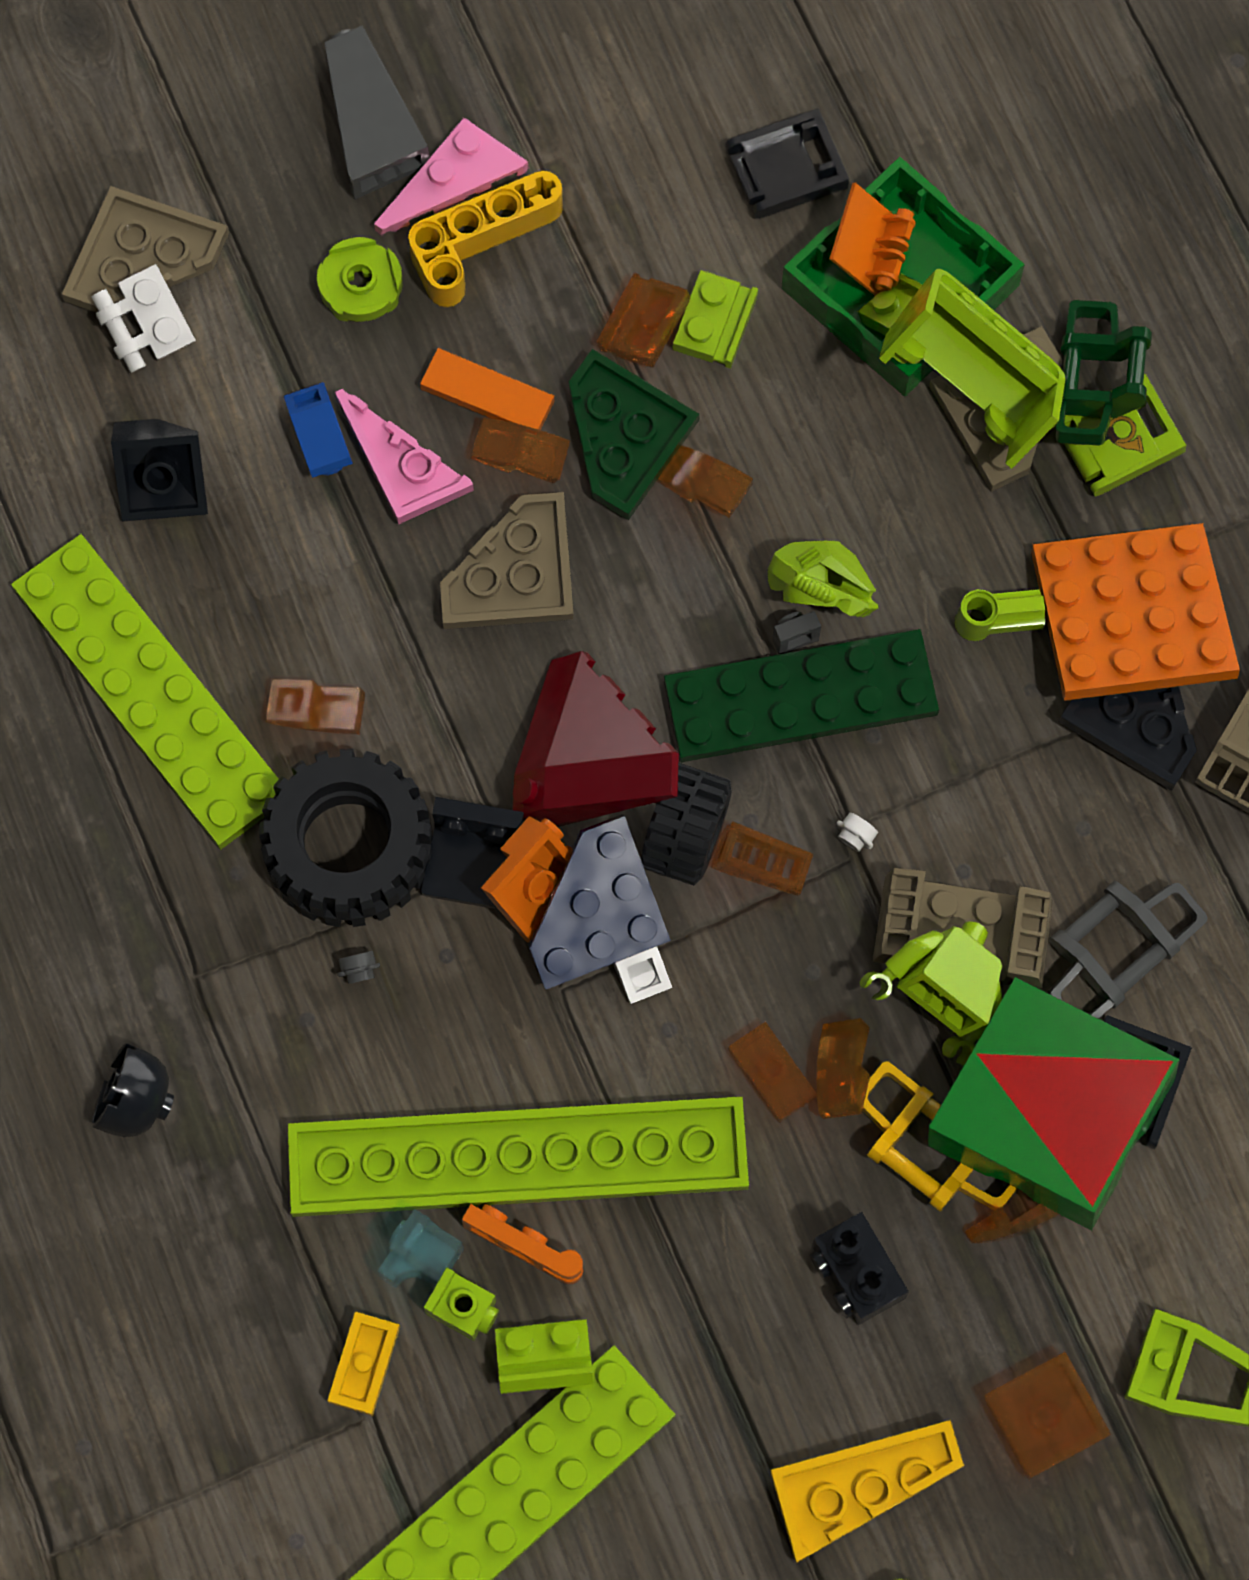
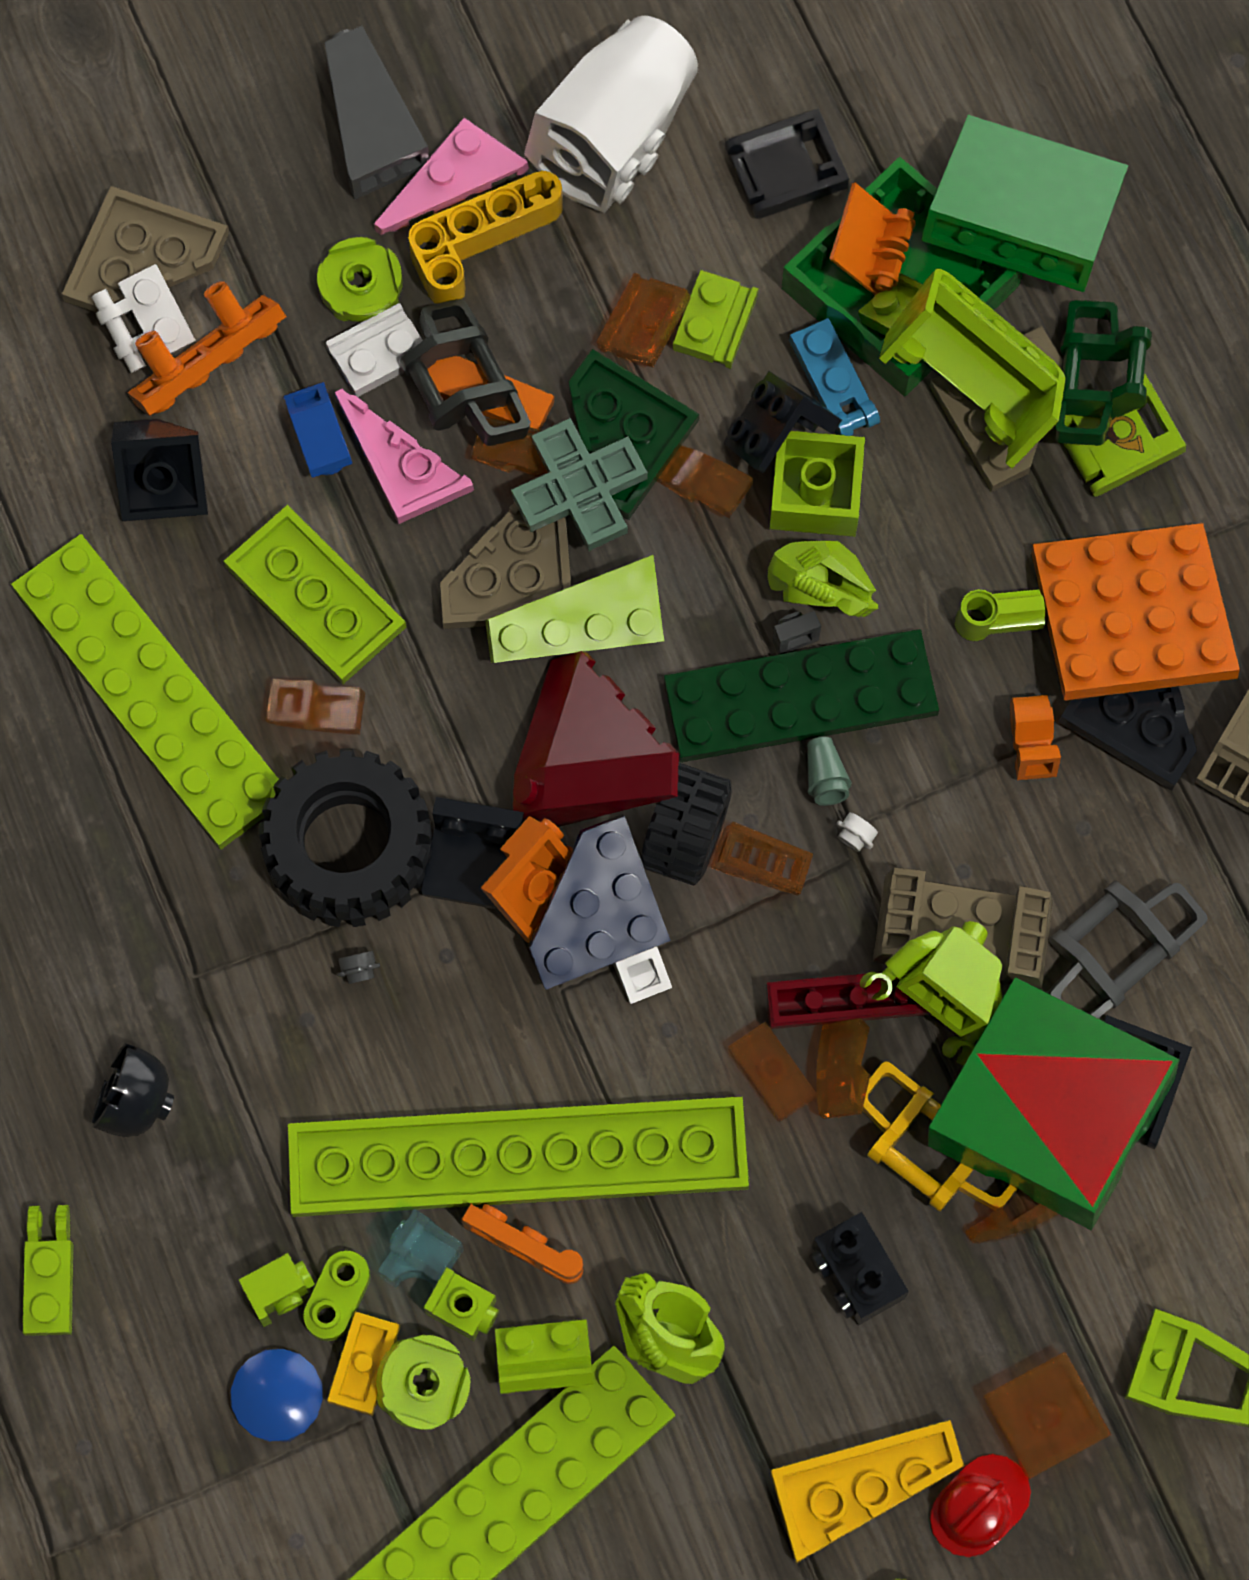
(48, 1276): none -> lime hinge
(221, 346): none -> orange plate
(276, 1395): none -> blue dish
(277, 1287): none -> lime brick
(315, 594): none -> lime plate
(338, 1295): none -> lime plate
(373, 349): none -> white plate
(398, 1393): none -> lime plate
(466, 401): none -> pearl dark grey bar
(579, 484): none -> sand green plate
(593, 615): none -> lime wing
(613, 112): none -> white animal
(678, 1338): none -> lime helmet
(770, 418): none -> black bracket
(818, 484): none -> lime brick
(826, 773): none -> sand green cone
(833, 376): none -> dark azure plate
(834, 1000): none -> dark red brick
(980, 1505): none -> red piece
(1024, 203): none -> panel
(1033, 737): none -> orange leg

